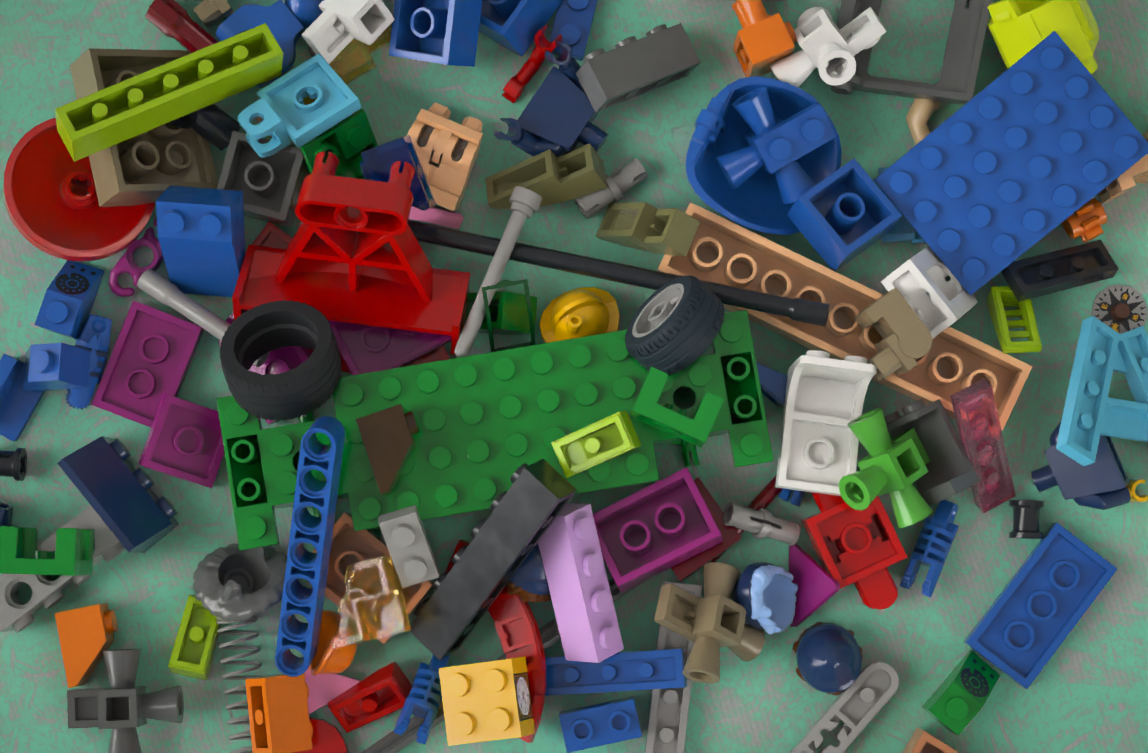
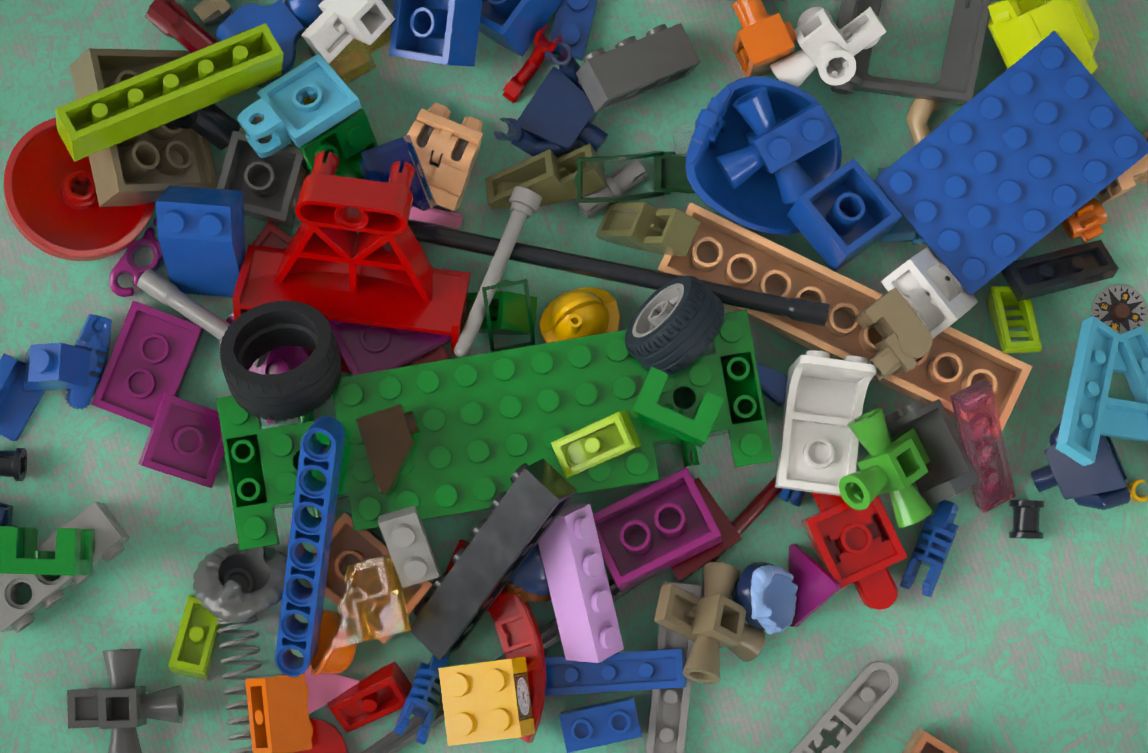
(69, 299): blue slope -> none
(83, 638): orange slope -> none
(120, 493): dark blue slope -> none
(668, 175): none -> dark green piece
(761, 523): light grey pin -> none
(828, 657): dark blue hair -> none
(962, 693): green slope -> none
(1040, 605): blue plate -> none

